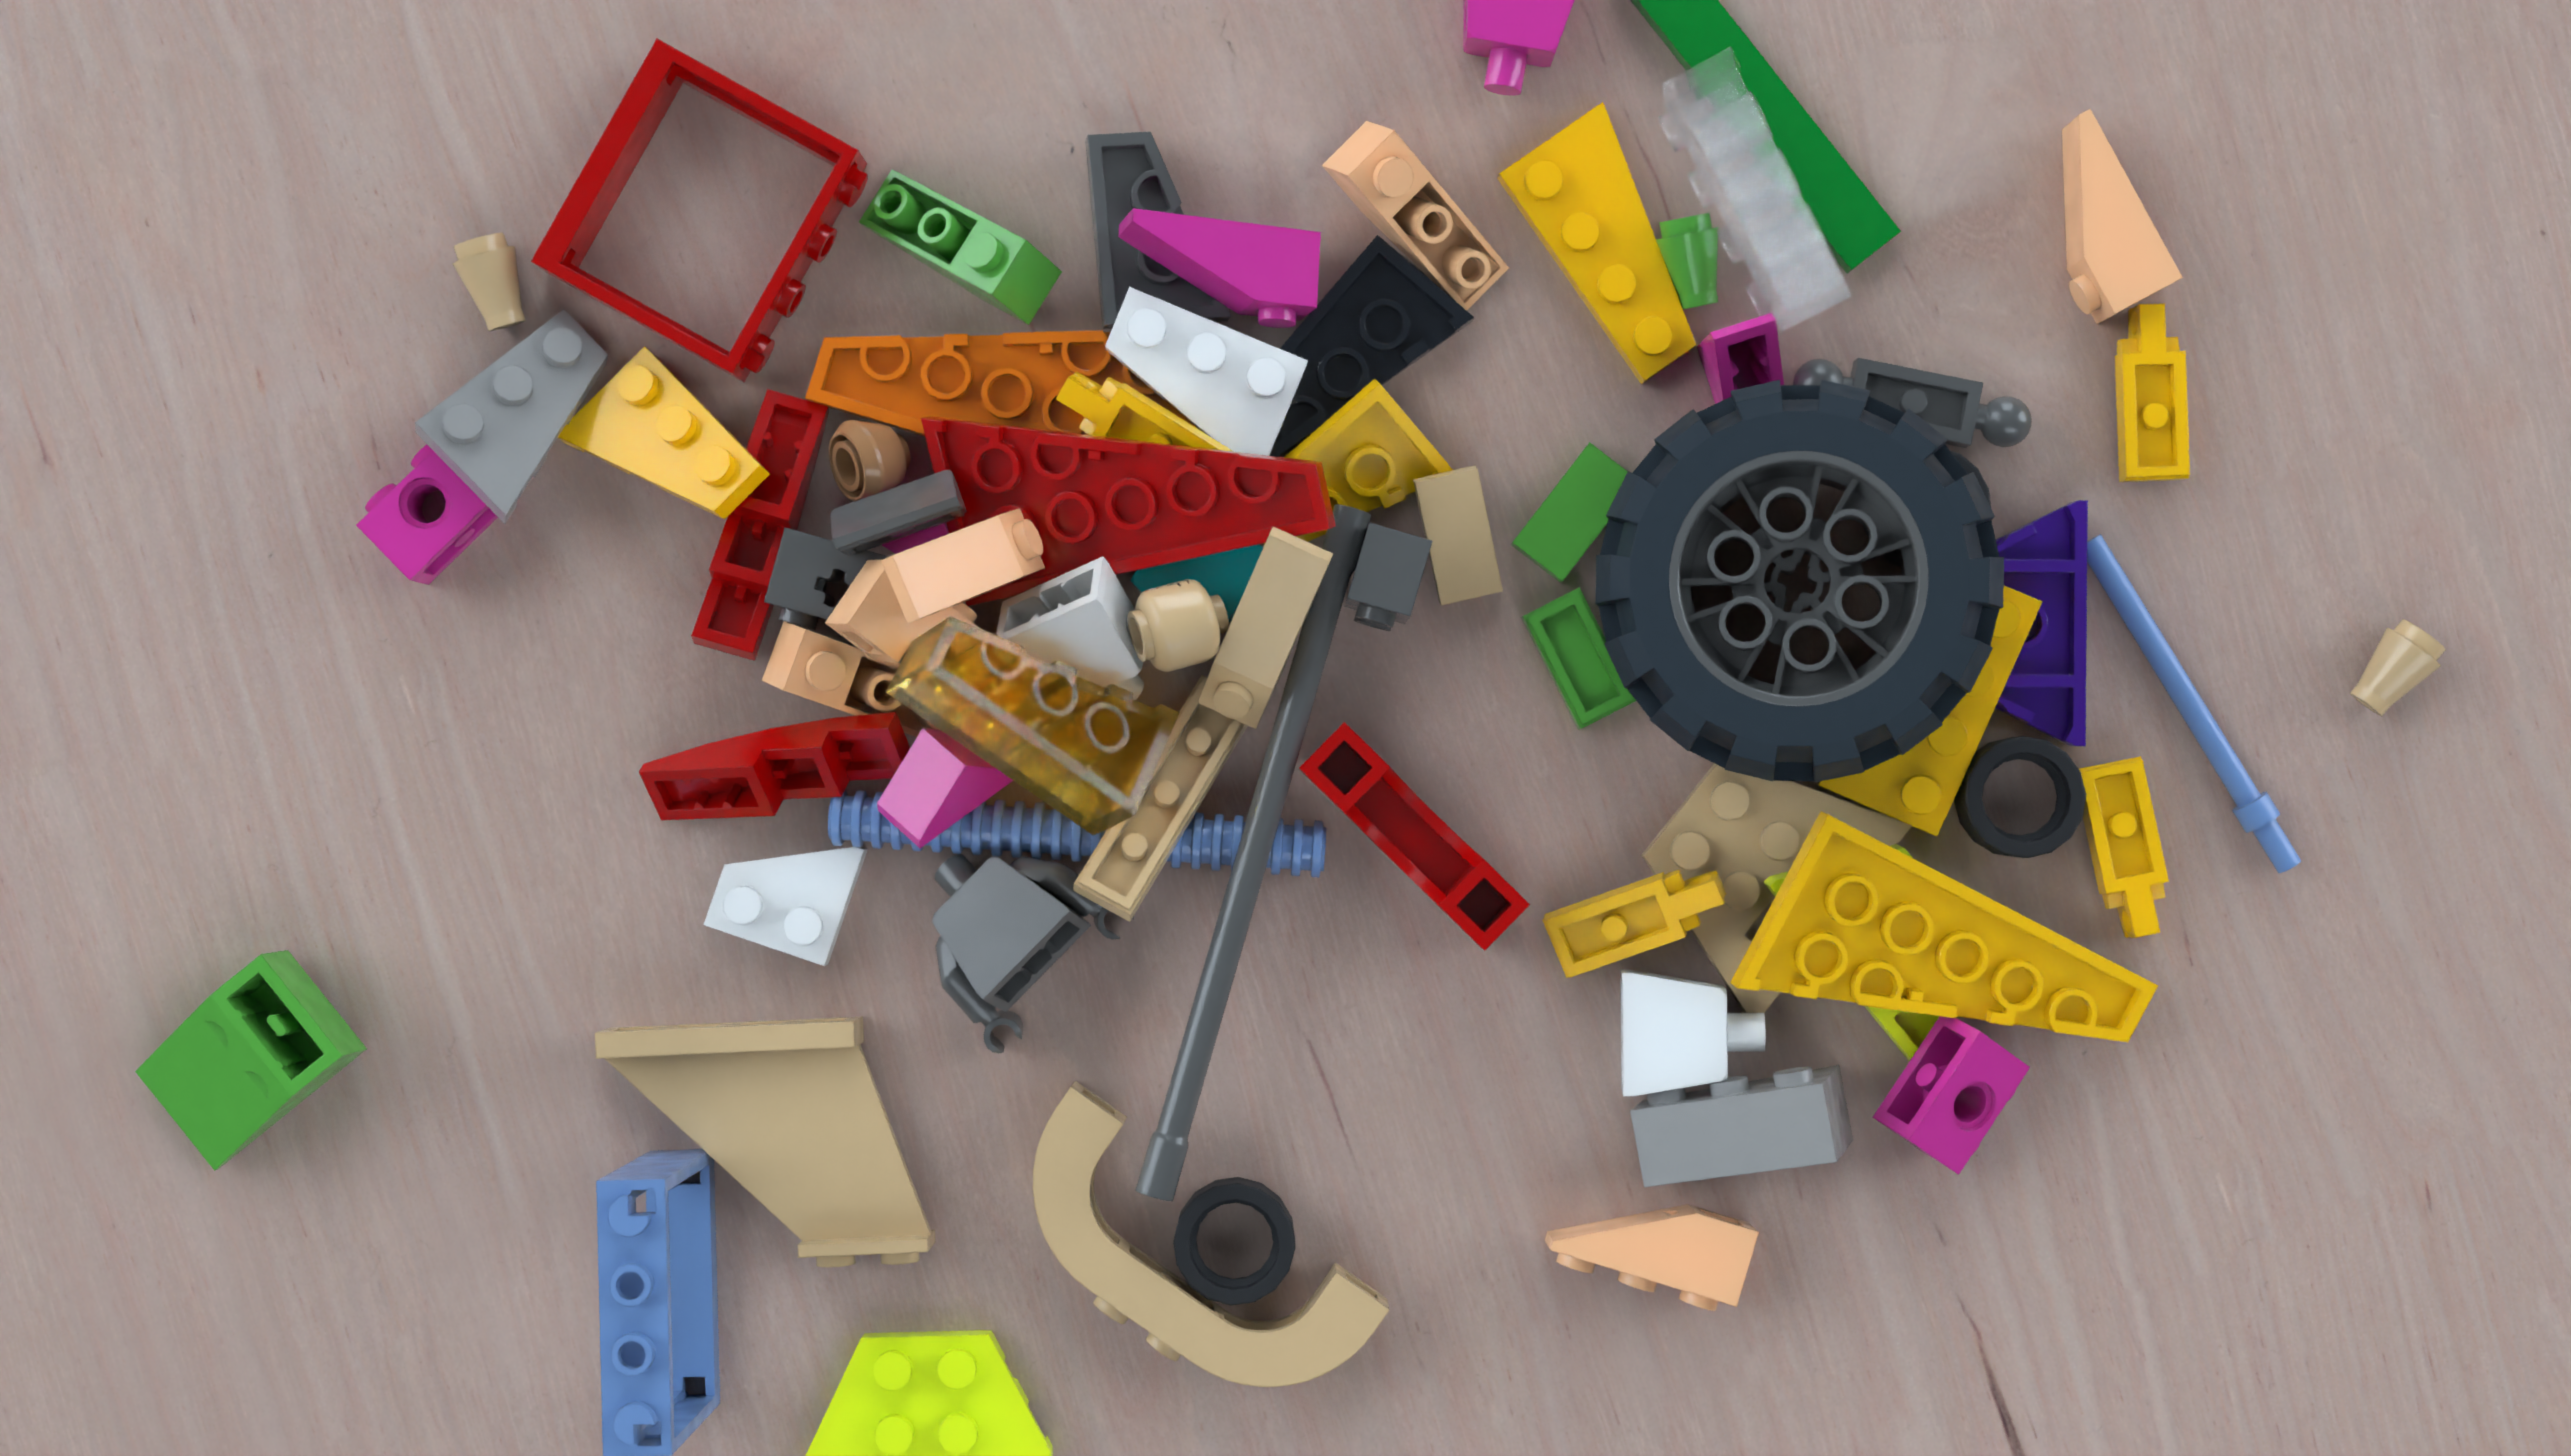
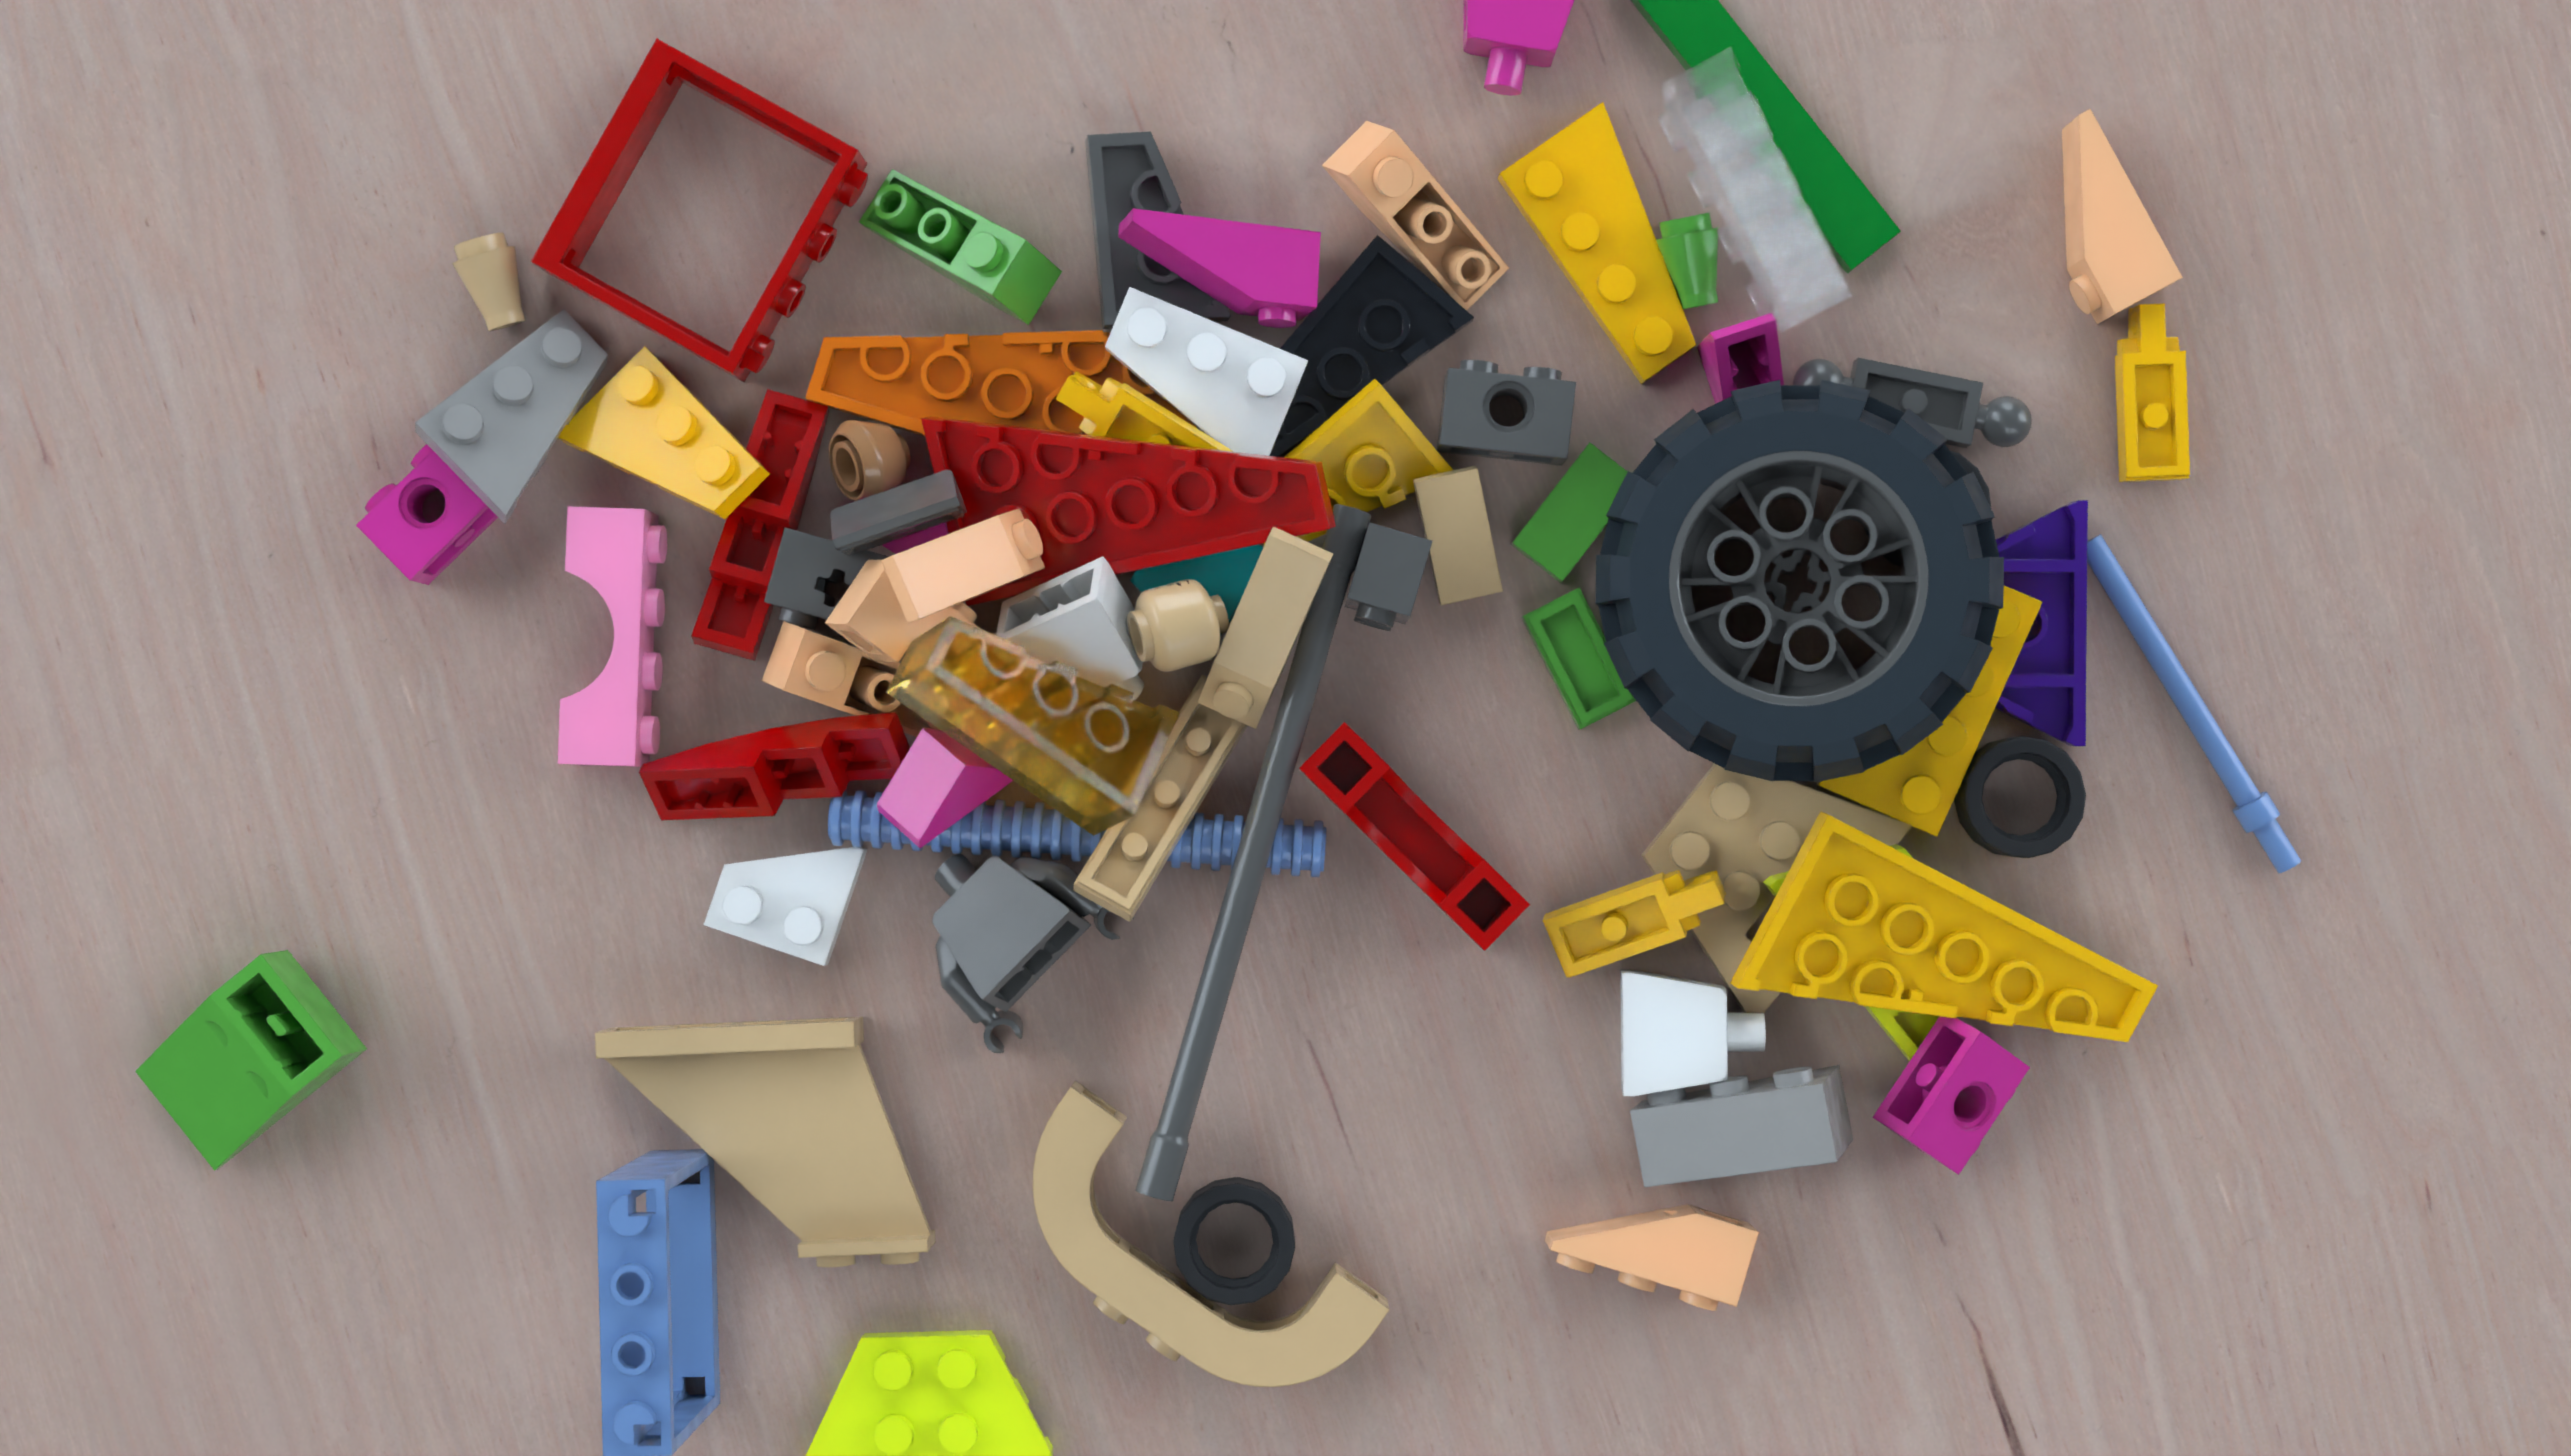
(612, 716): none -> bright pink arch
(1471, 431): none -> dark grey brick
(2125, 843): yellow hinge -> none
(2397, 666): tan cone -> none

